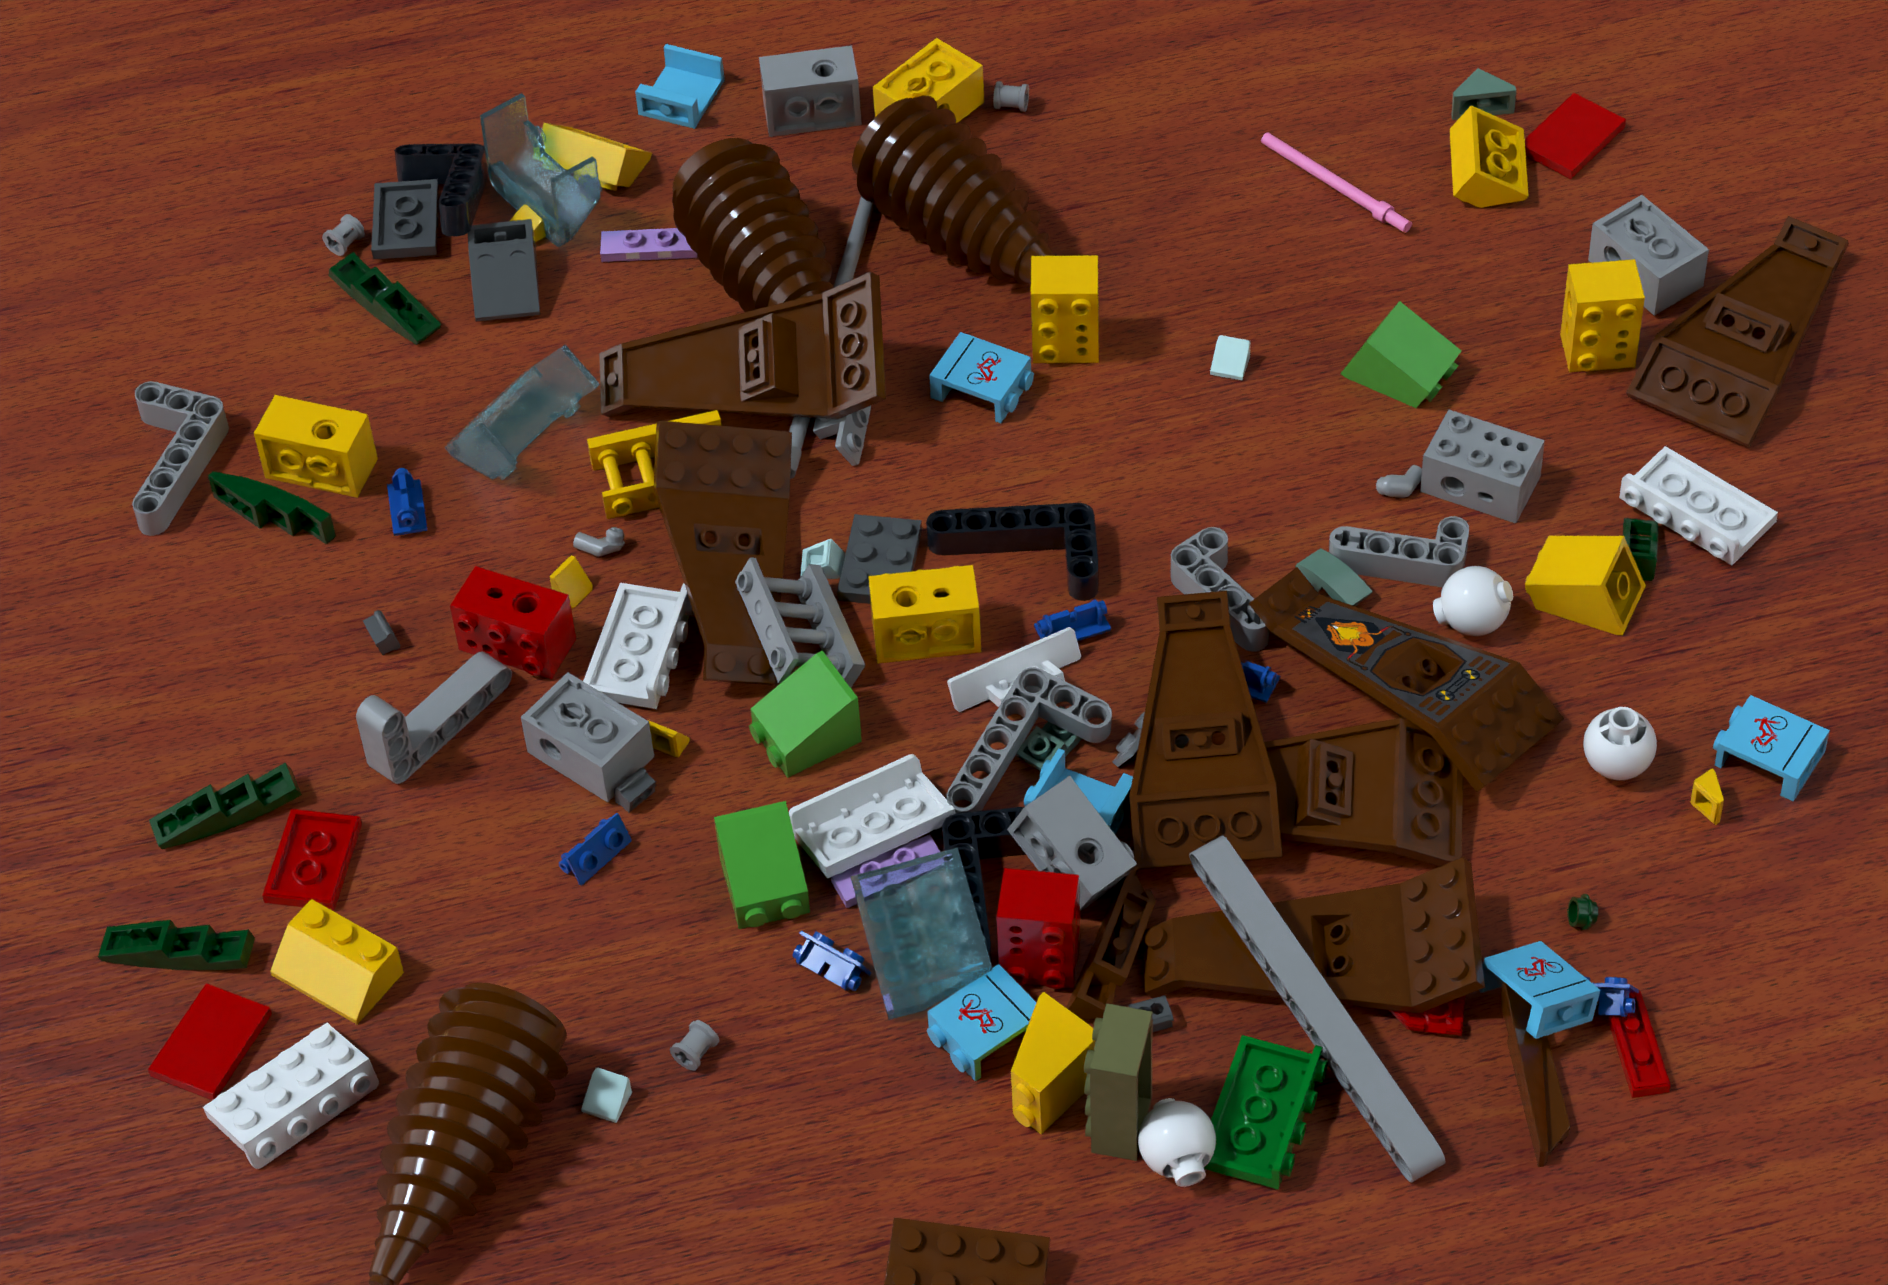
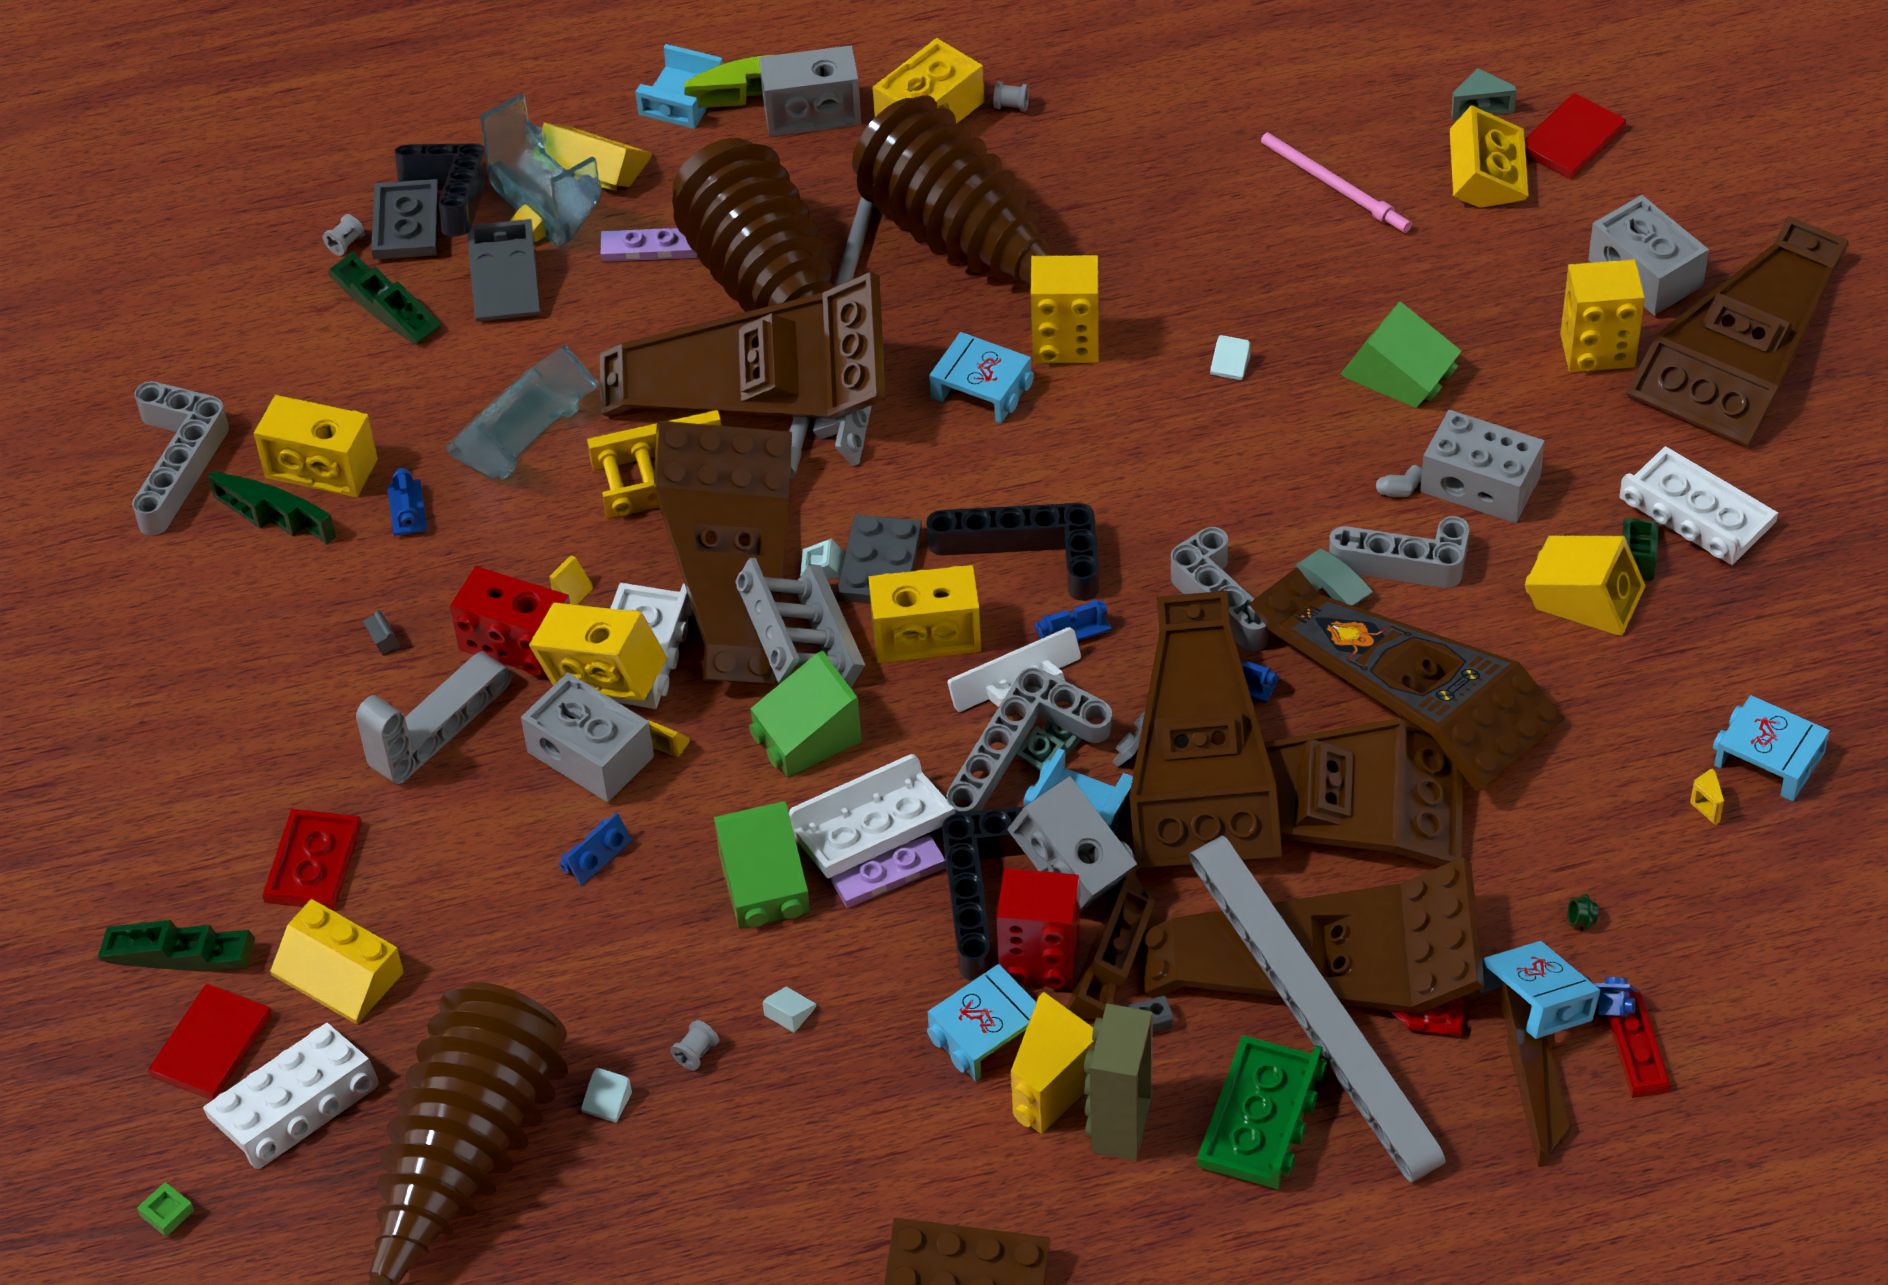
(165, 1209): none -> bright green plate
(217, 811): dark green slope -> none
(601, 647): none -> yellow piece
(603, 546): light grey arm -> none
(635, 790): dark grey piece -> none
(726, 84): none -> lime slope
(788, 1008): none -> light aqua slope
(843, 968): hinge -> none
(921, 930): clear light blue slope -> none
(1176, 1141): white brick -> none
(1474, 601): white brick -> none
(1620, 743): white brick -> none

